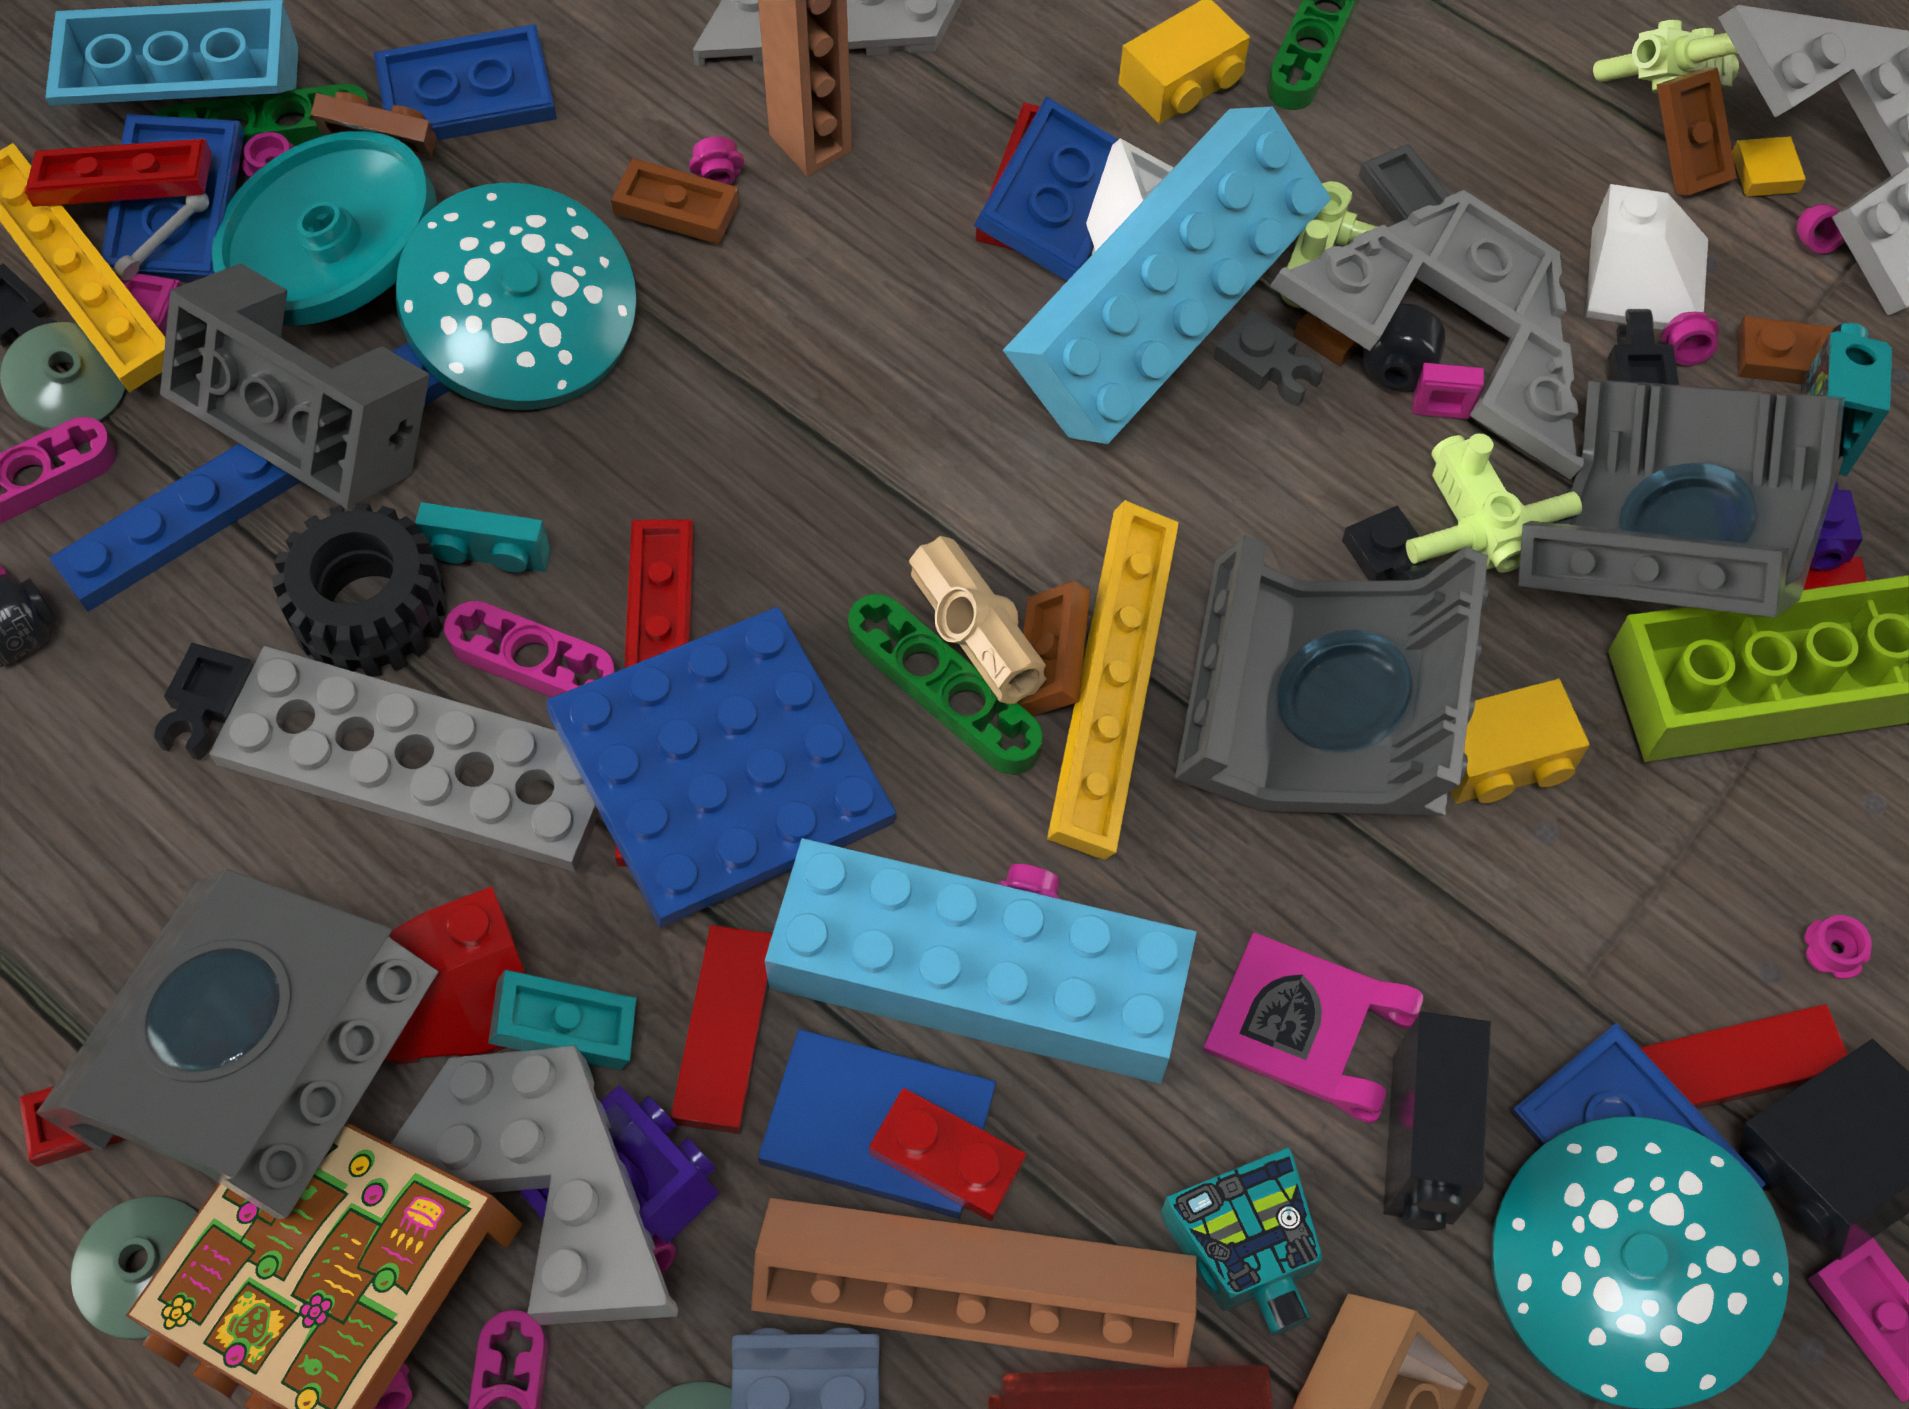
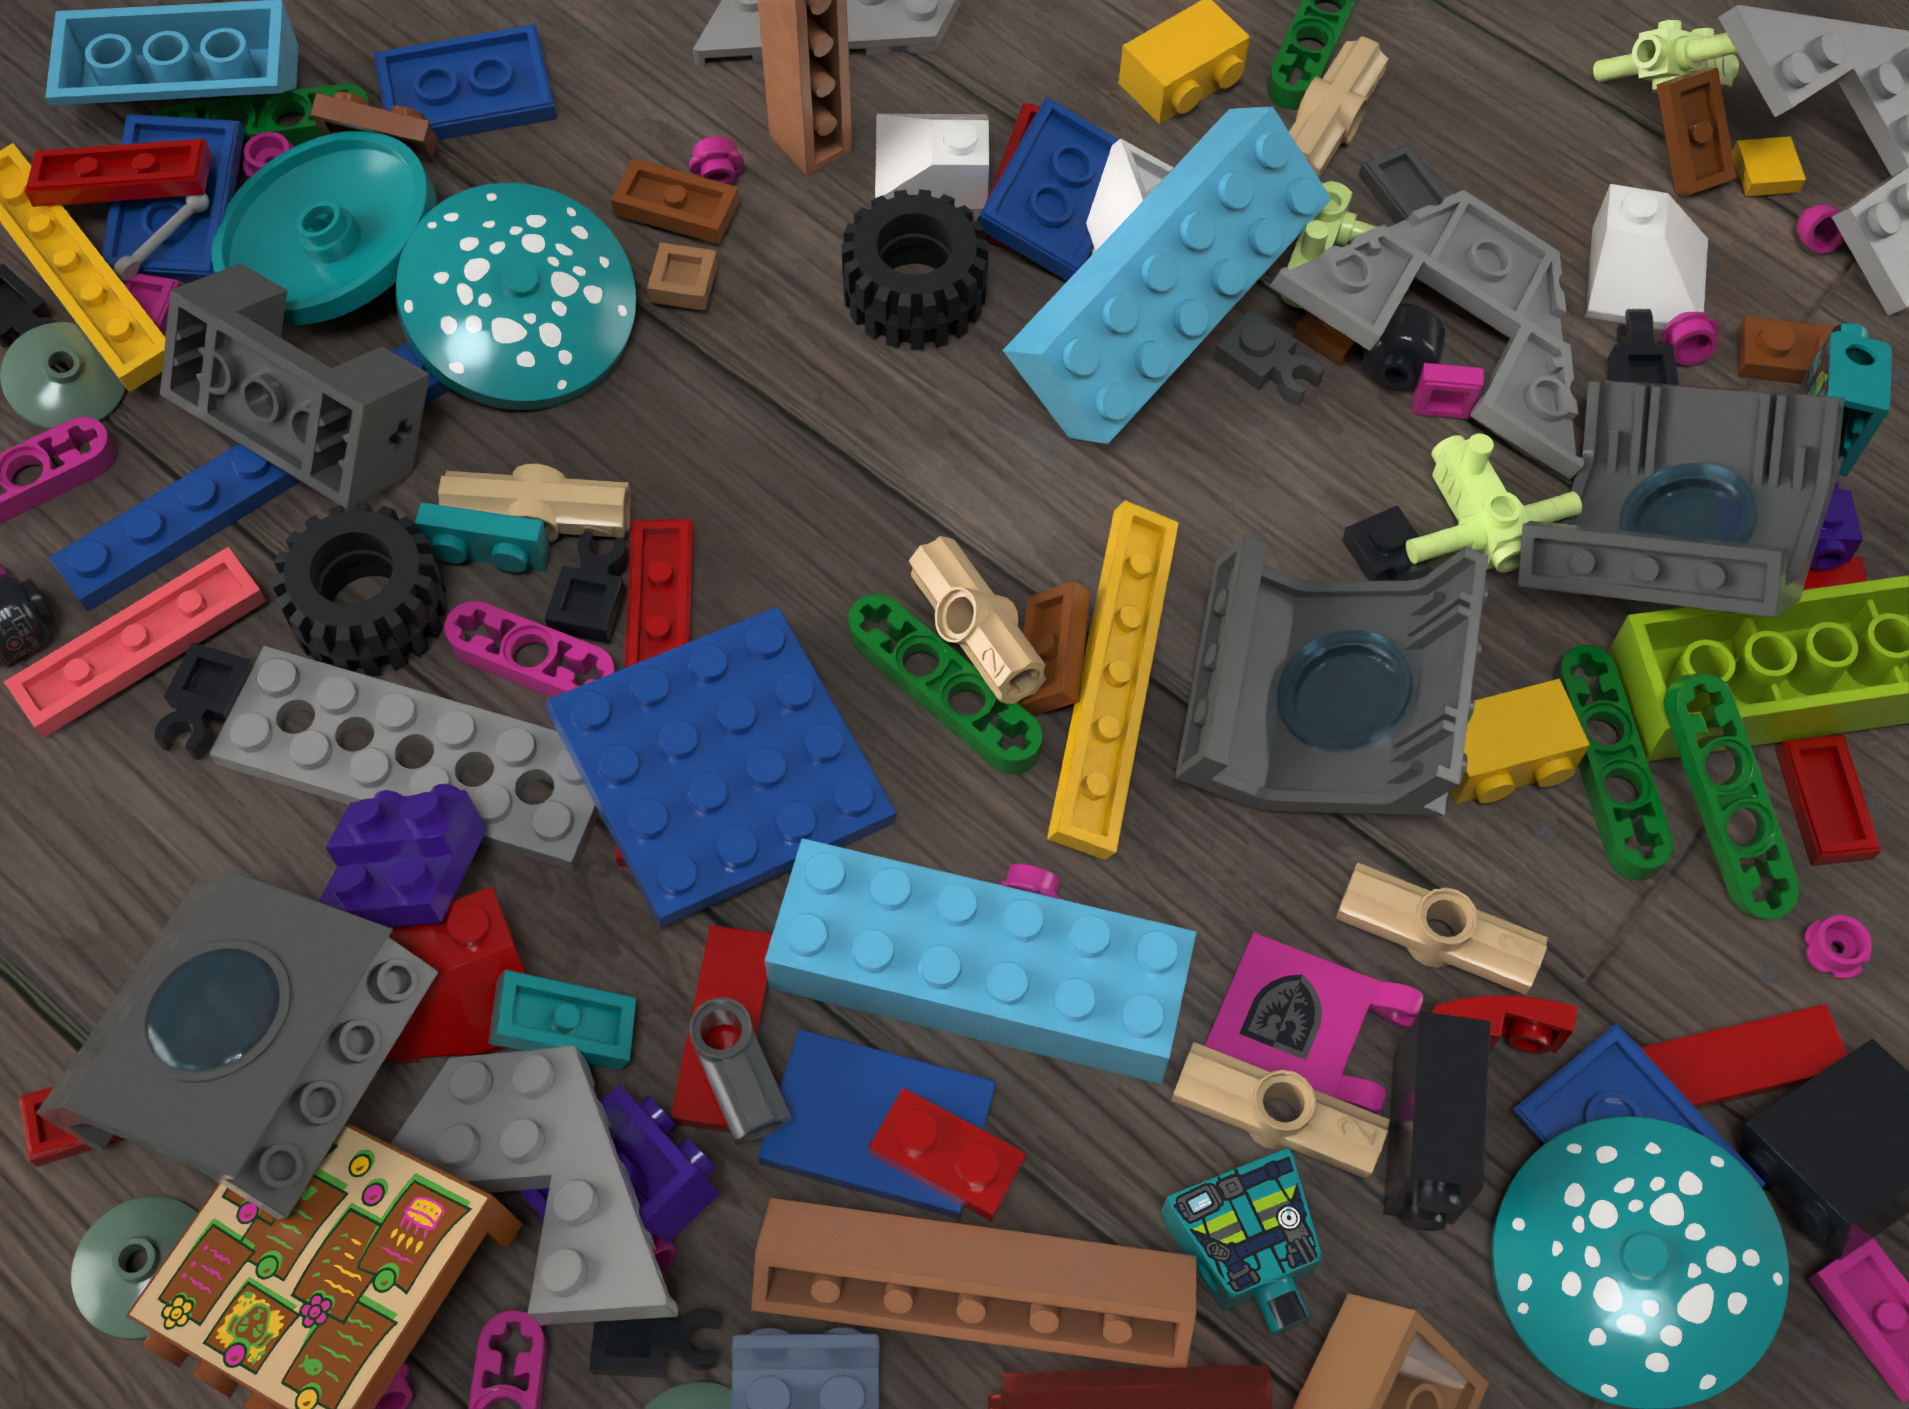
(134, 642): none -> coral plate
(403, 855): none -> dark purple plate
(544, 495): none -> tan piece
(589, 597): none -> black plate
(643, 1345): none -> black plate
(682, 276): none -> medium nougat plate
(738, 1074): none -> dark grey piece
(914, 232): none -> black tyre
(933, 154): none -> white slope
(1323, 1127): none -> tan piece
(1338, 102): none -> tan piece
(1480, 943): none -> tan piece
(1526, 1022): none -> red slope
(1620, 759): none -> green beam
(1741, 791): none -> green beam
(1827, 800): none -> red tile

